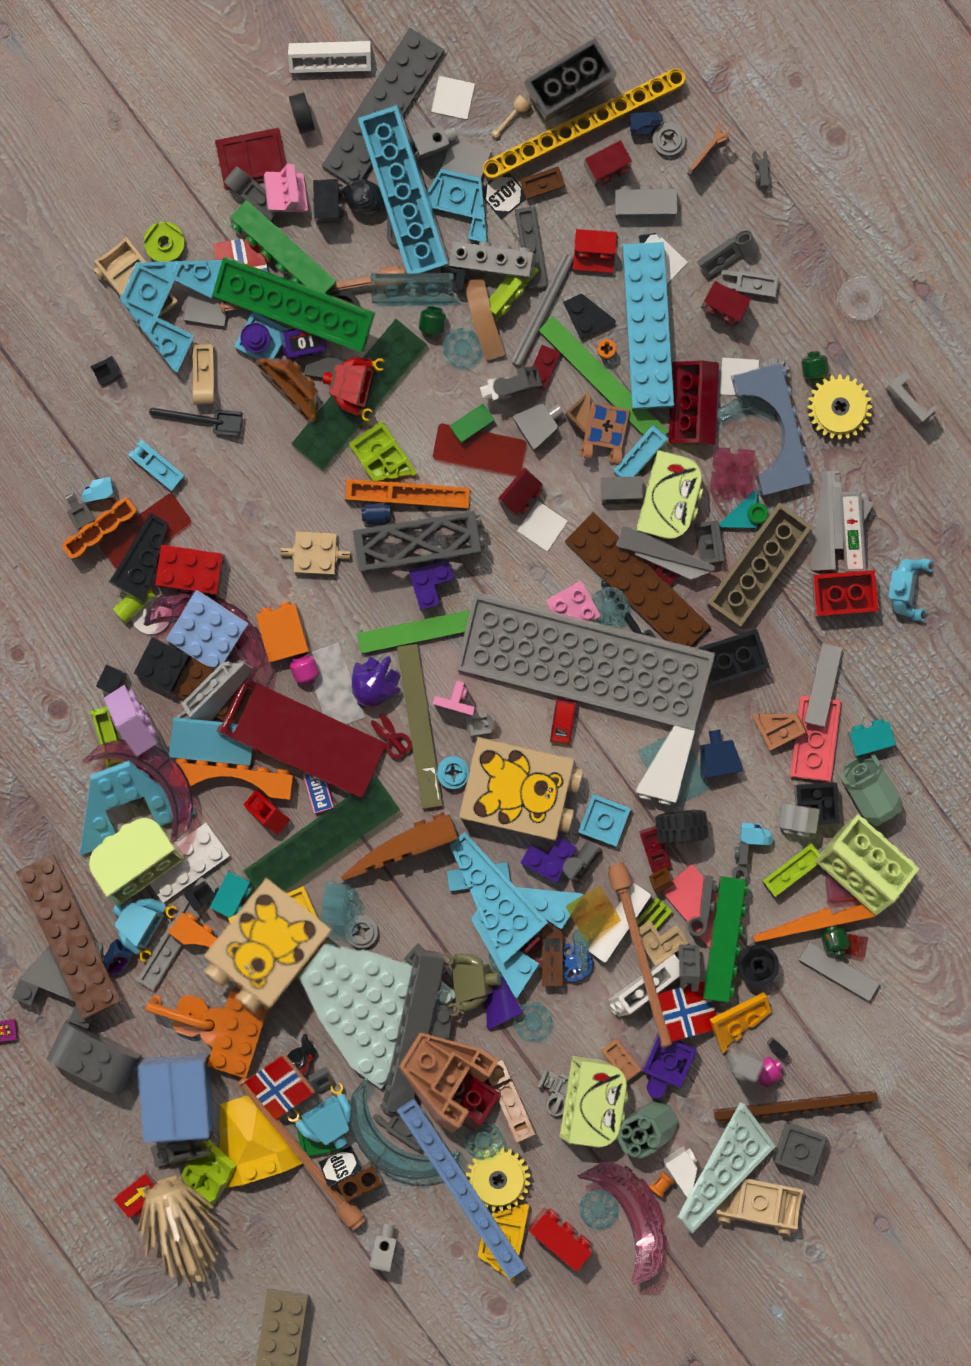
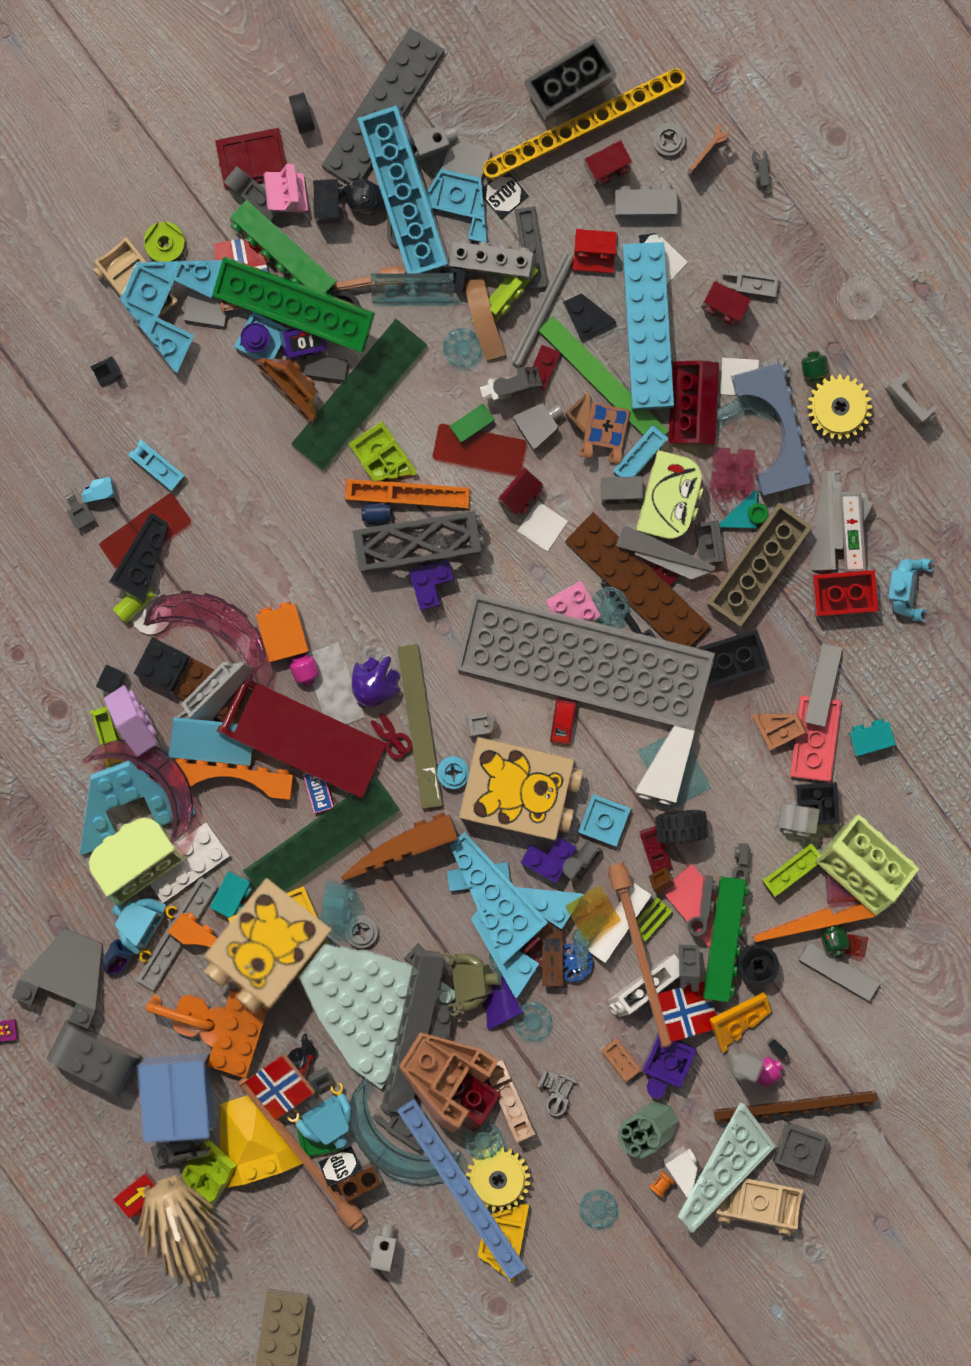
(68, 936): reddish brown plate -> none
(95, 532): orange brick -> none
(189, 569): red brick -> none
(199, 895): black panel -> none
(203, 375): tan plate -> none
(206, 630): light blue plate -> none
(224, 421): black piece -> none
(266, 812): red slope -> none
(315, 553): tan plate -> none
(329, 57): white brick -> none
(351, 384): red torso -> none
(413, 631): bright green tile -> none
(432, 321): dark green head -> none
(453, 97): white sticker -> none
(458, 693): bright pink bracket -> none
(520, 105): tan hinge -> none
(542, 183): reddish brown plate -> none
(561, 1238): red brick -> none
(593, 1103): yellowish green brick -> none
(601, 345): orange bush -> none
(642, 1212): clear pink windscreen -> none
(644, 122): dark blue rock -> none
(663, 946): tan plate -> none
(718, 756): dark blue torso -> none
(727, 252): dark grey plate -> none
(754, 834): medium azure rock -> none
(871, 789): sand green brick -> none

